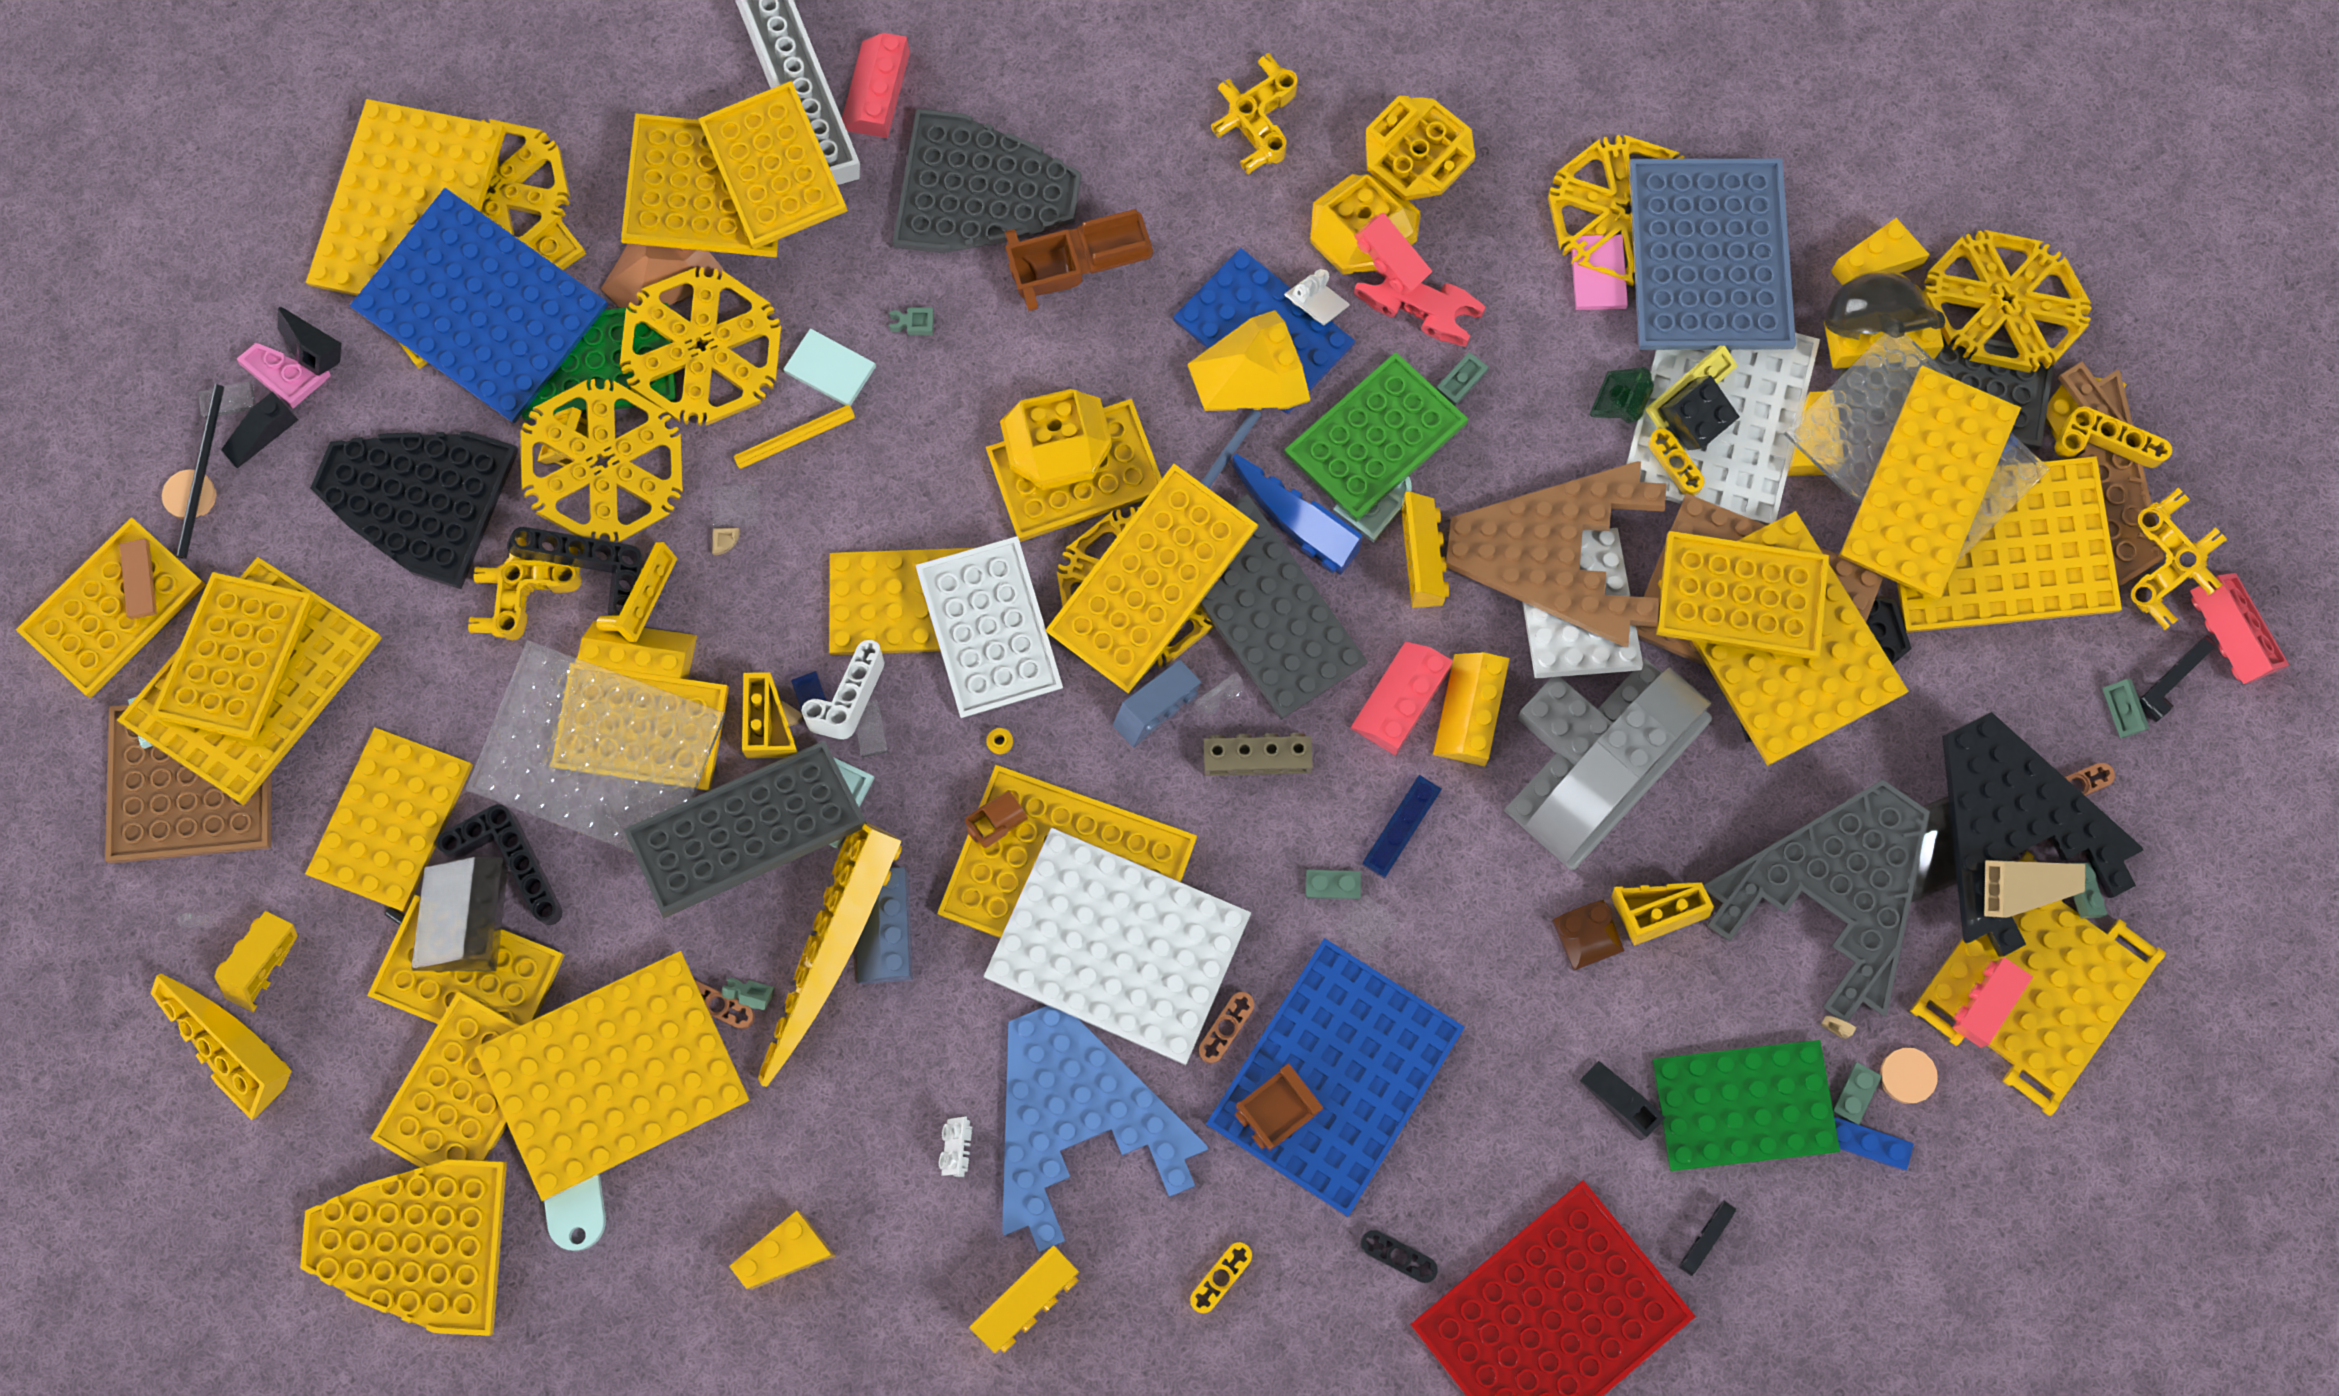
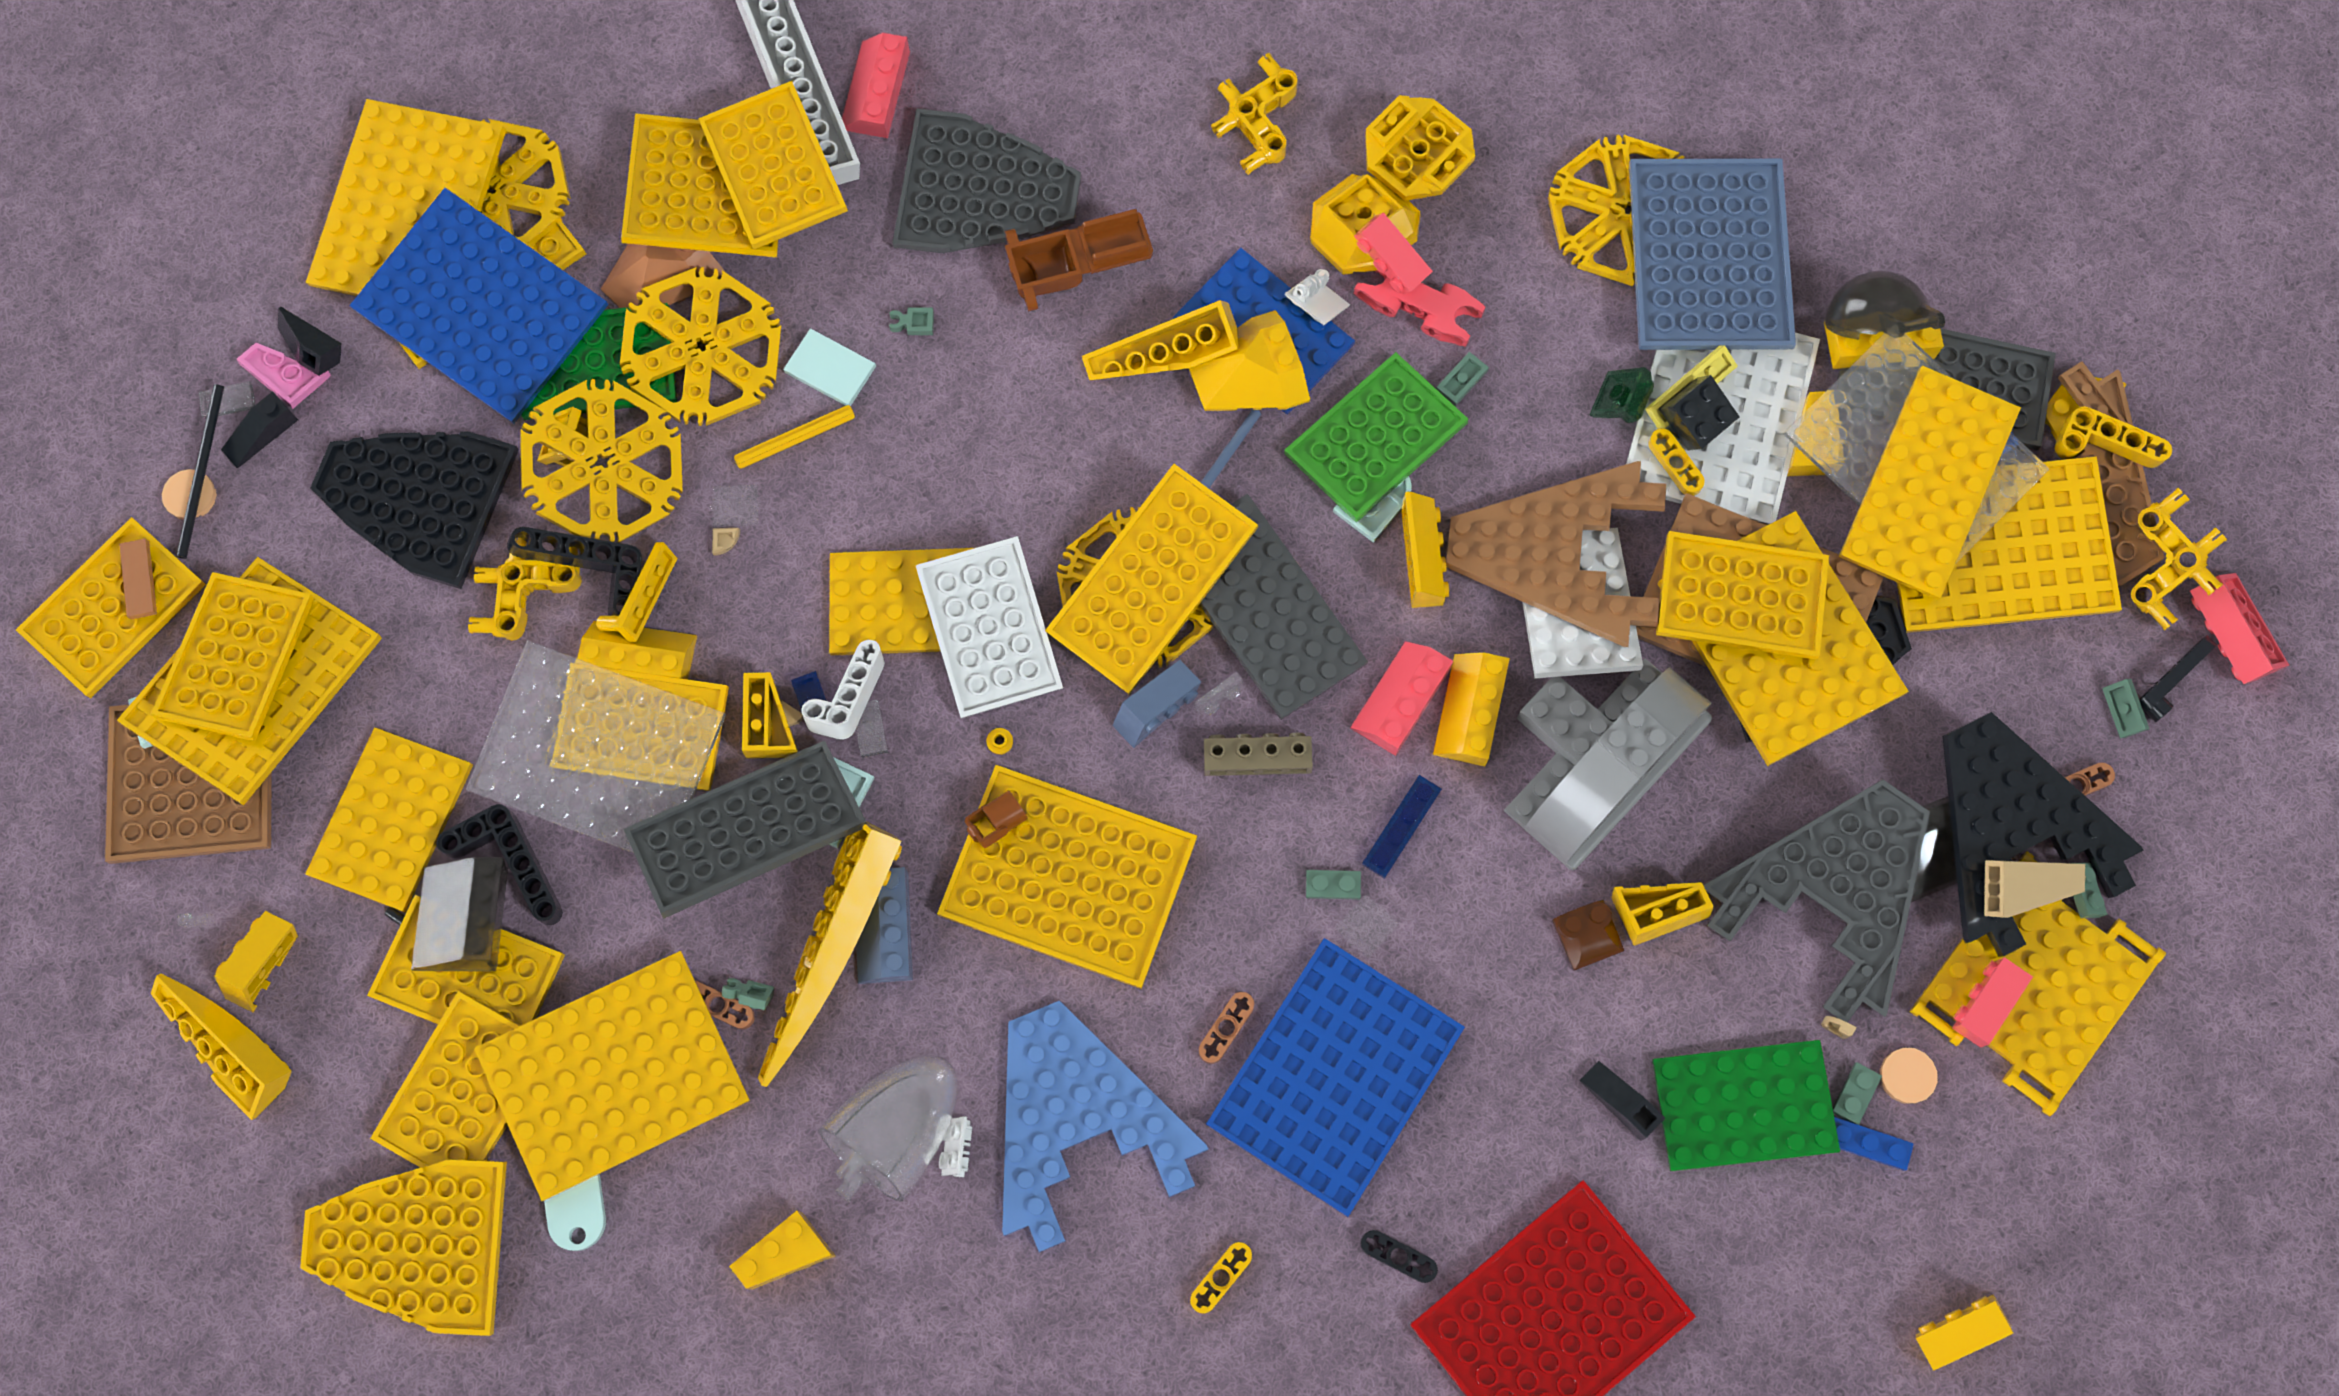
(893, 1127): none -> clear windscreen
(1024, 1300): yellow slope -> none
(1062, 455): yellow piece -> none
(1118, 946): white plate -> none
(1122, 480): yellow plate -> none
(1168, 346): none -> yellow wedge
(1278, 1108): dark orange panel -> none
(1308, 524): blue wedge -> none
(1595, 289): bright pink tile -> none
(1711, 1233): black beam -> none
(1886, 250): yellow wedge -> none
(1963, 1332): none -> yellow wedge
(2019, 288): yellow plate -> none

